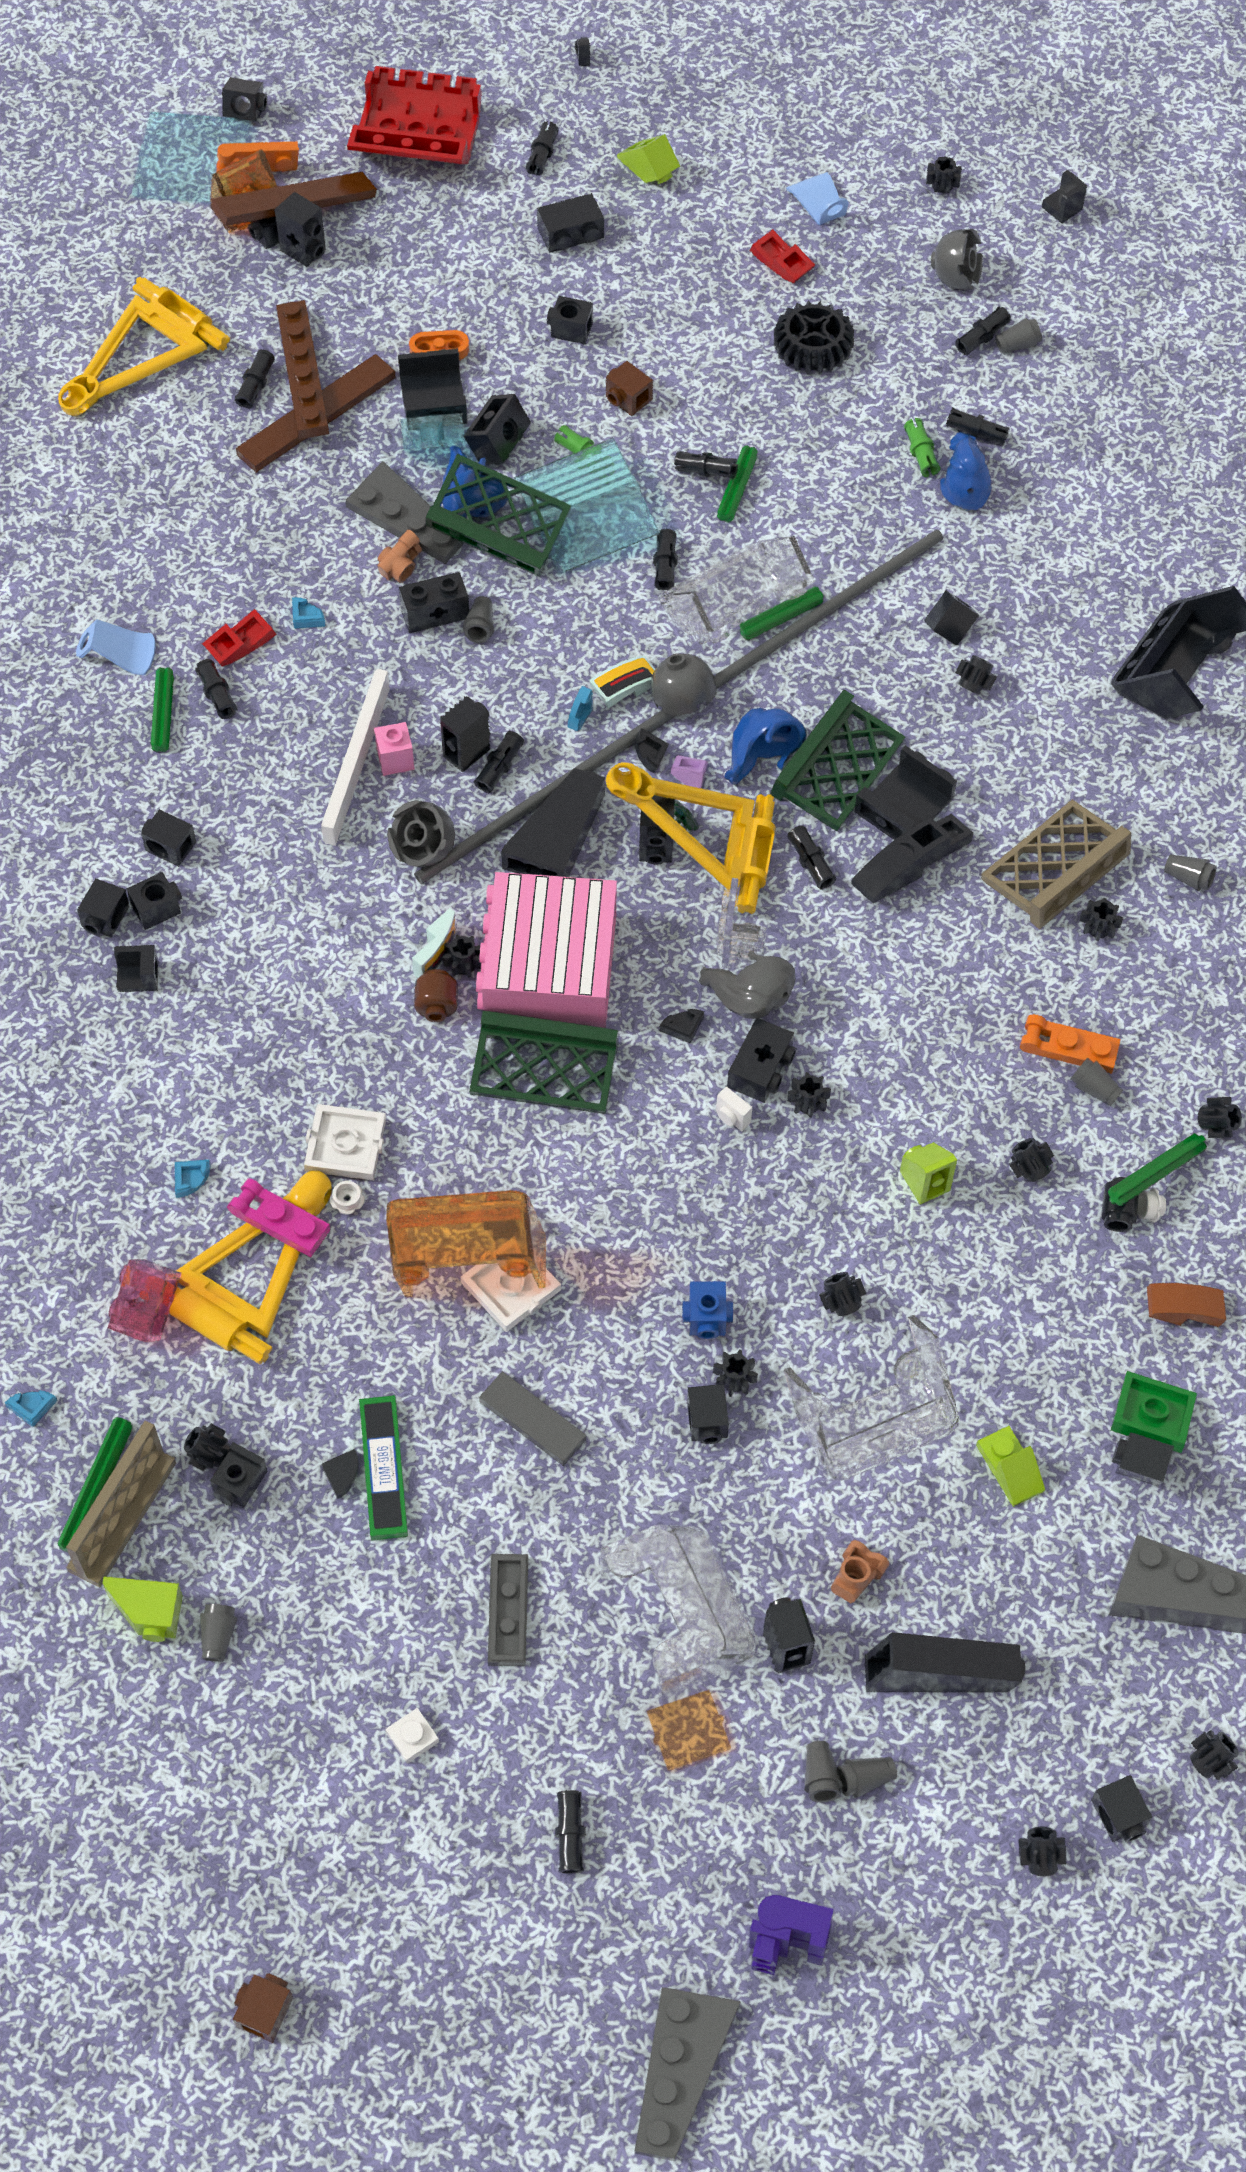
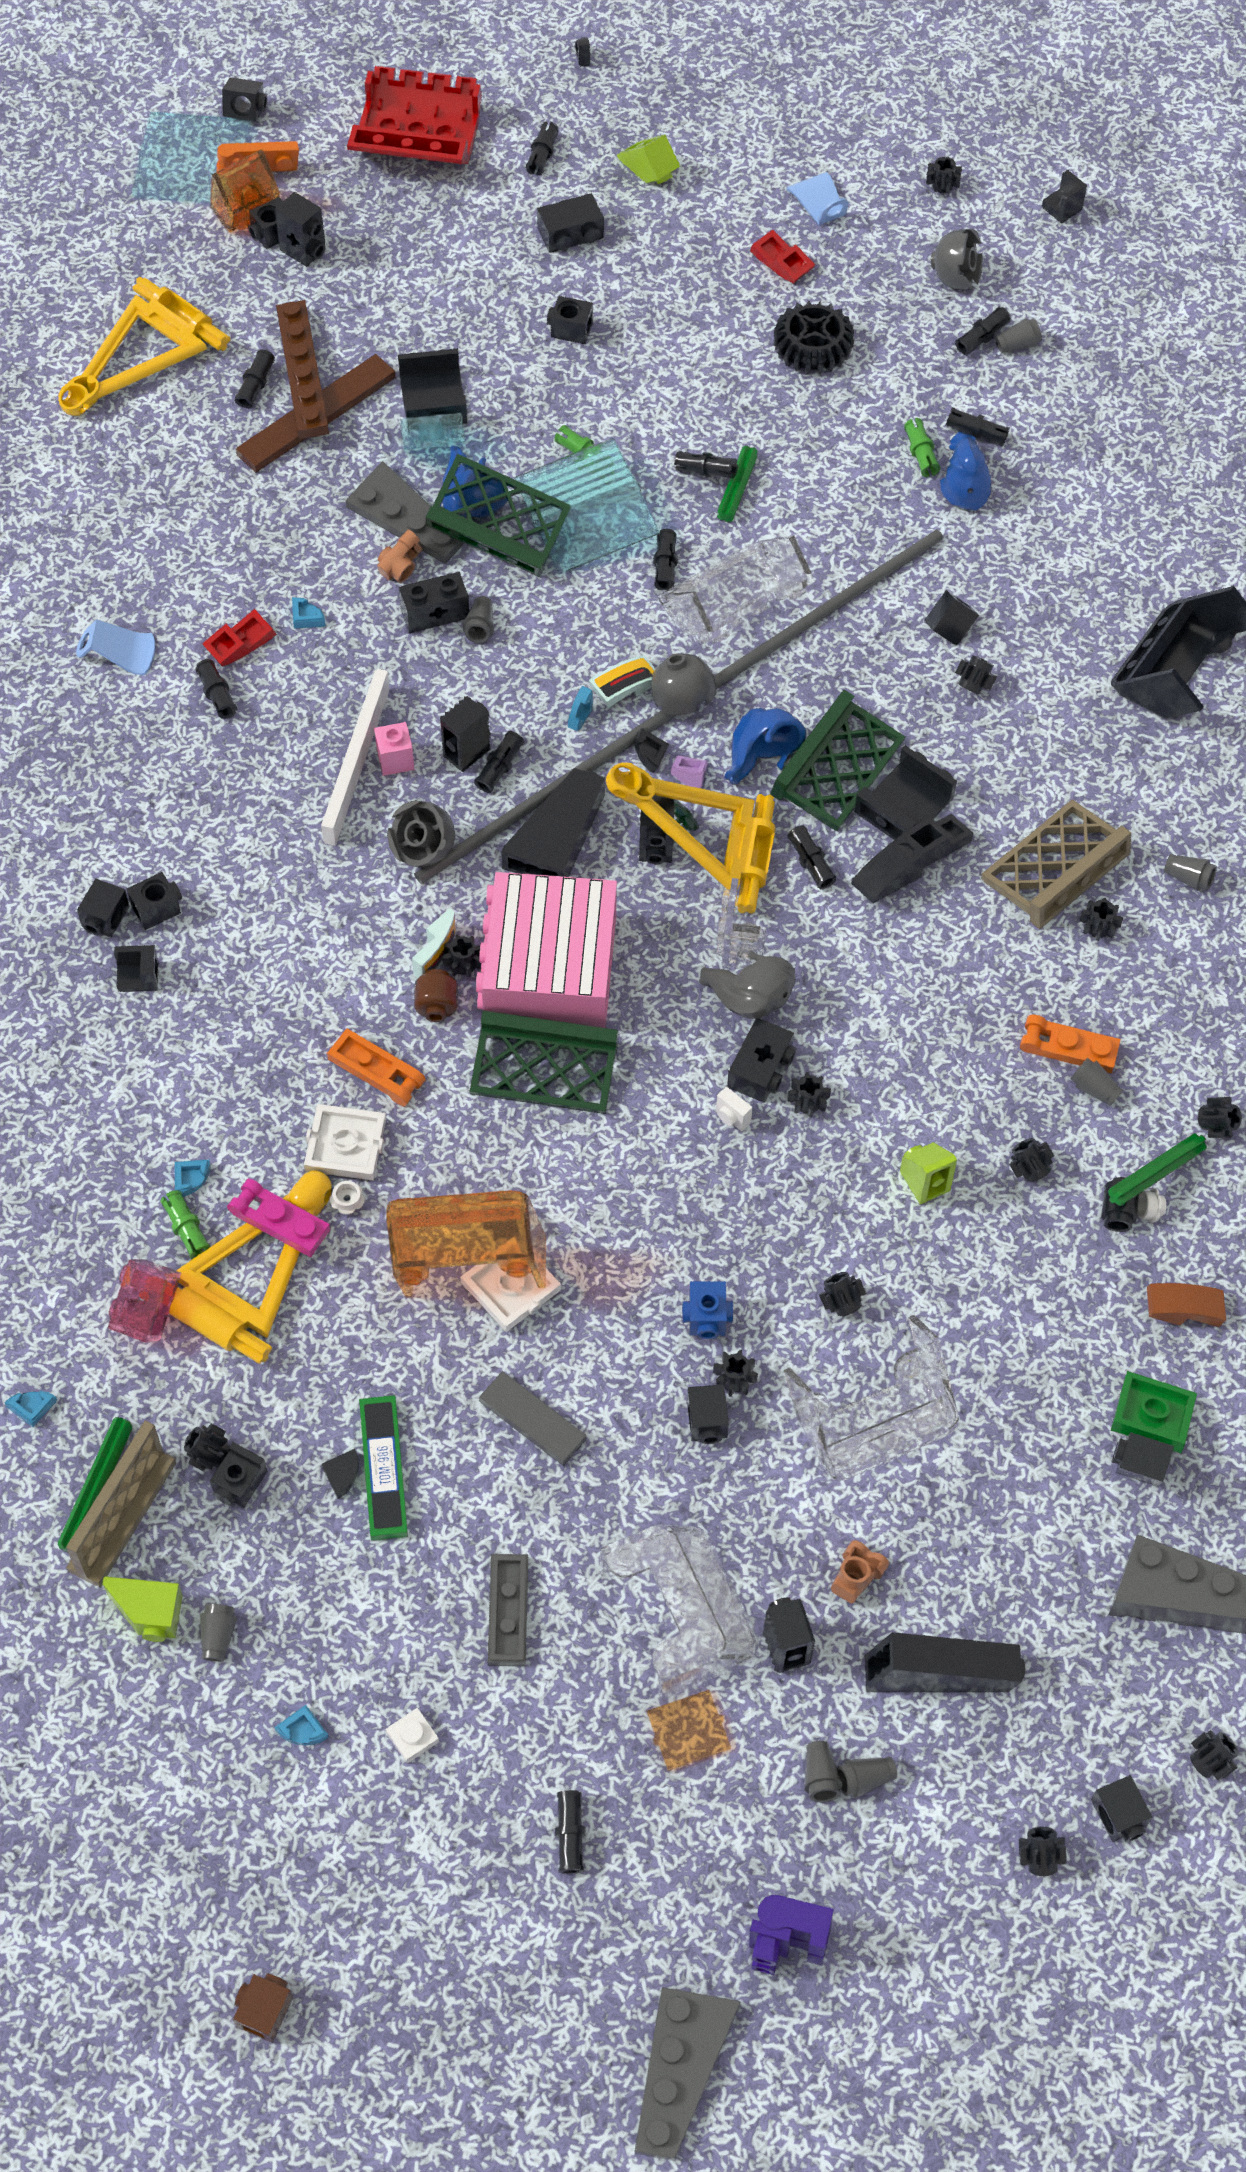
(162, 709): green axle -> none
(168, 837): black brick -> none
(185, 1223): none -> bright green pin
(302, 1728): none -> dark azure tile
(322, 192): reddish brown tile -> none
(375, 1066): none -> orange plate
(440, 340): orange plate -> none
(497, 428): black brick -> none
(629, 388): reddish brown brick -> none
(683, 1024): black tile -> none
(781, 613): green axle -> none
(1012, 1465): lime slope -> none

